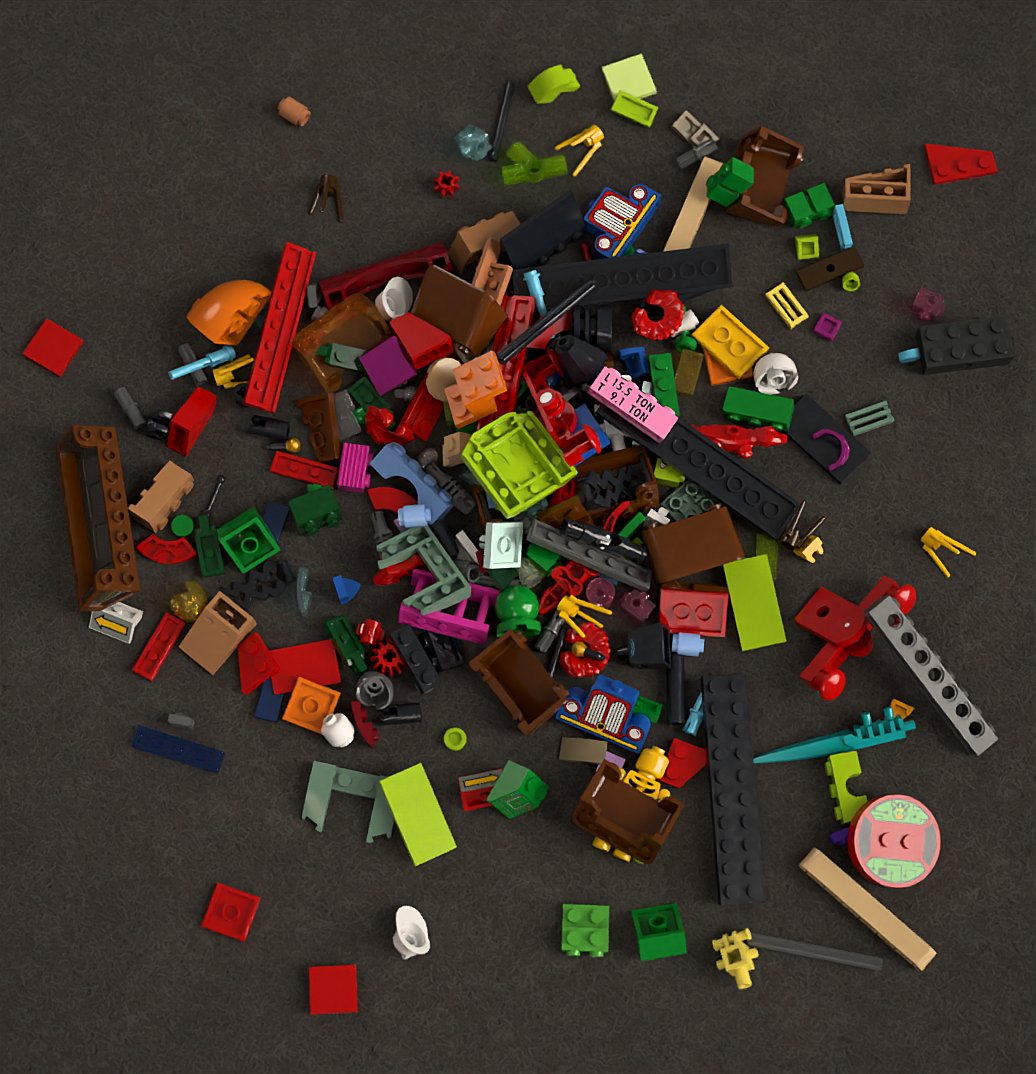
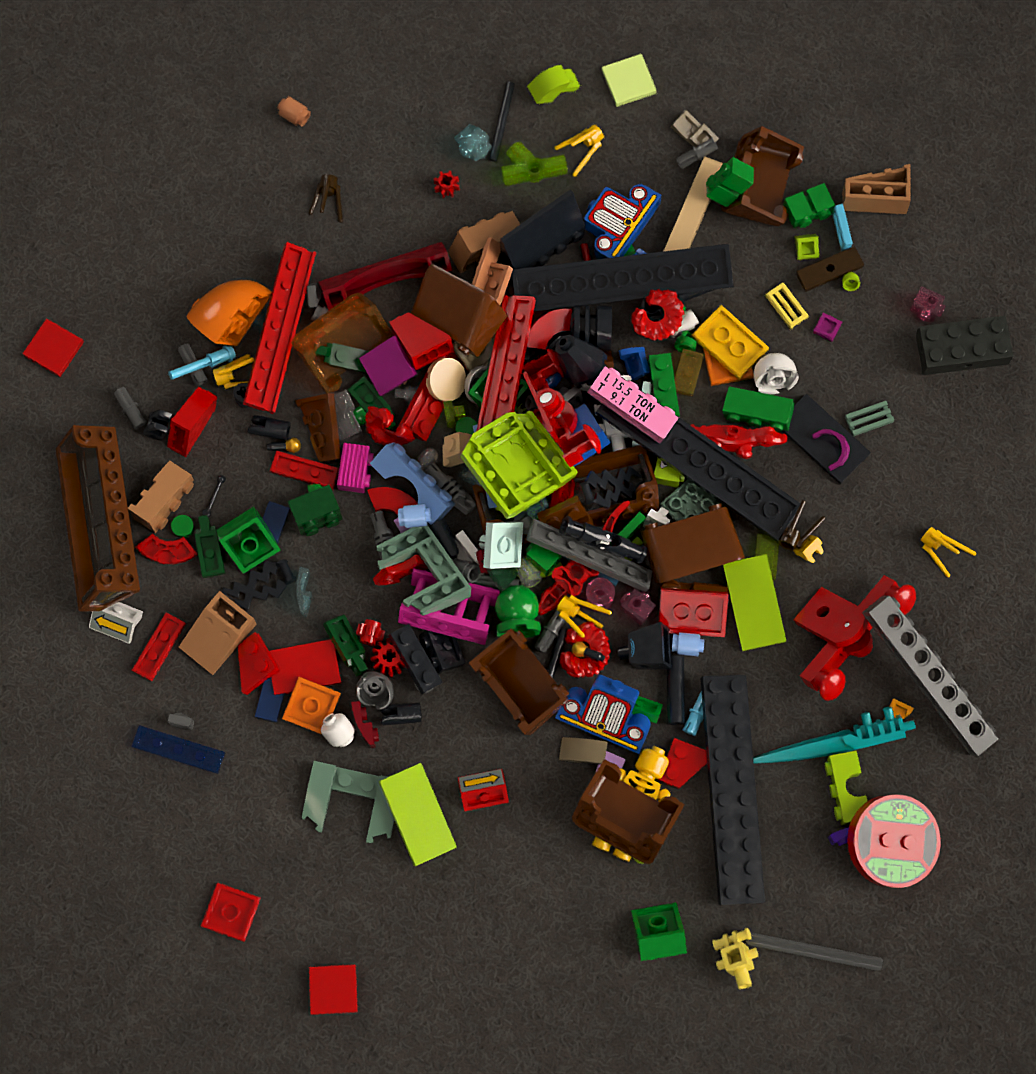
(191, 604): clear yellow helmet -> none
(346, 589): blue tile -> none
(394, 299): white piece -> none
(411, 933): white piece -> none
(455, 739): lime tile -> none
(475, 389): orange bracket -> none
(517, 791): green slope -> none
(536, 290): medium azure pin -> none
(545, 322): black axle -> none
(585, 929): bright green plate -> none
(634, 109): lime tile -> none
(871, 911): tan beam -> none
(909, 355): medium azure tile -> none
(957, 164): red wing -> none

